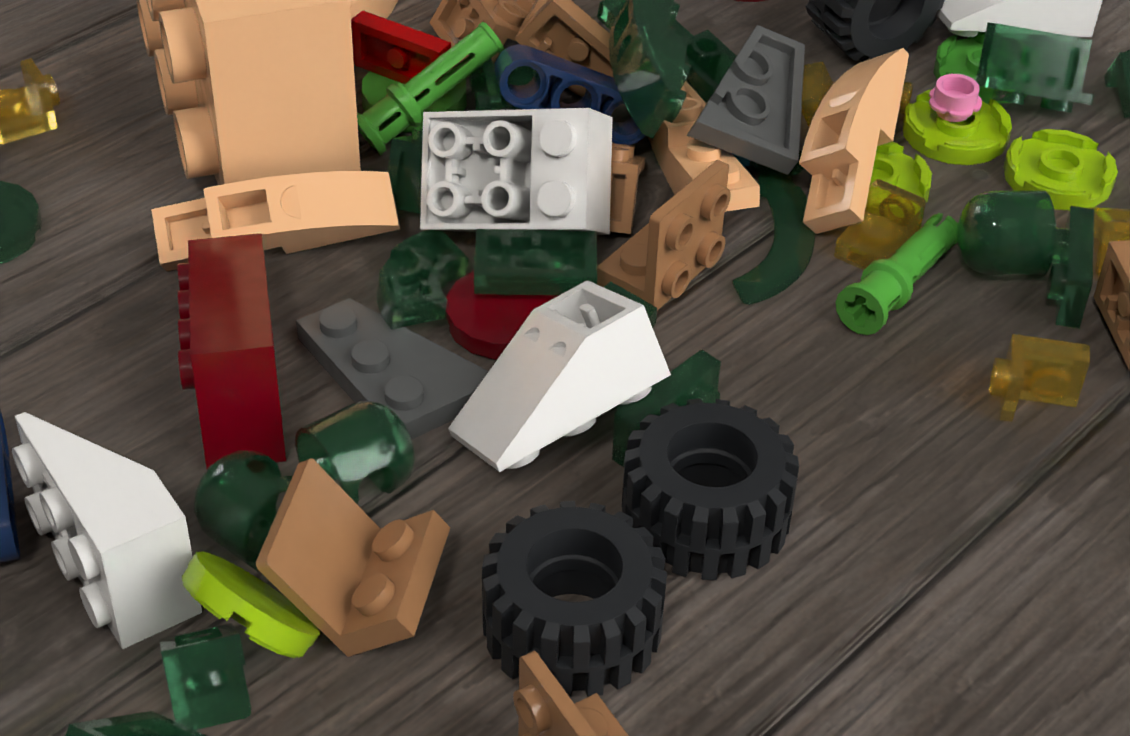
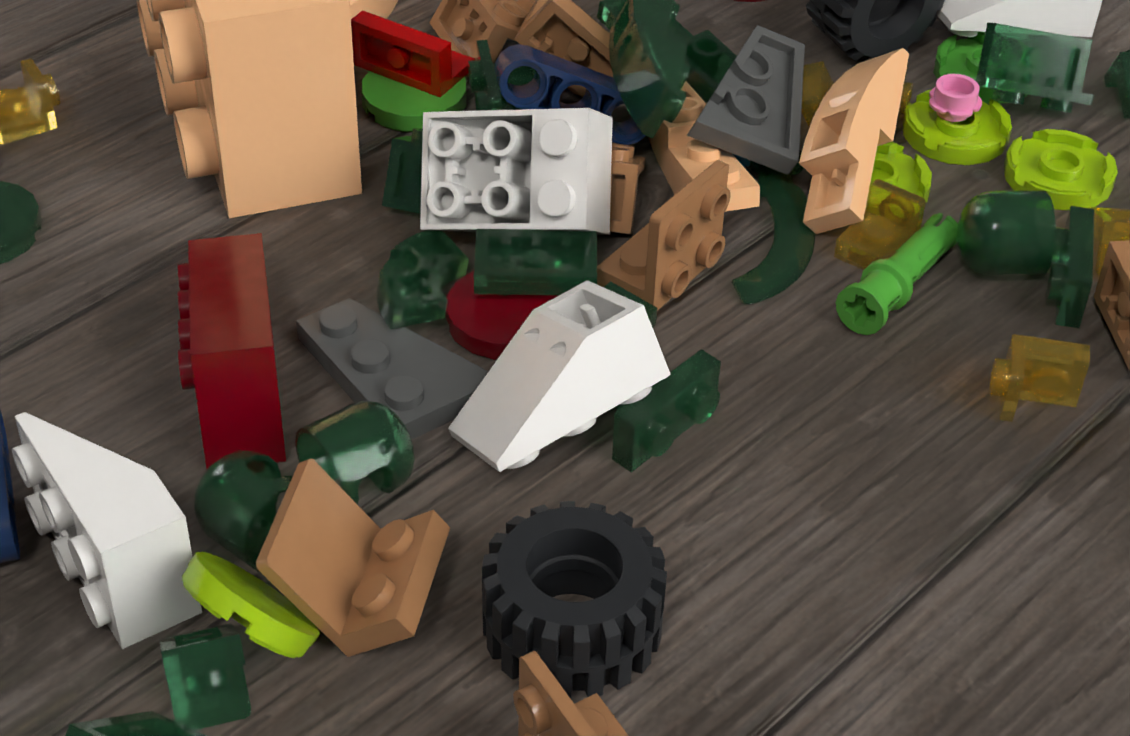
(287, 209): light nougat slope -> none
(401, 109): bright green pin -> none
(711, 486): black tyre -> none

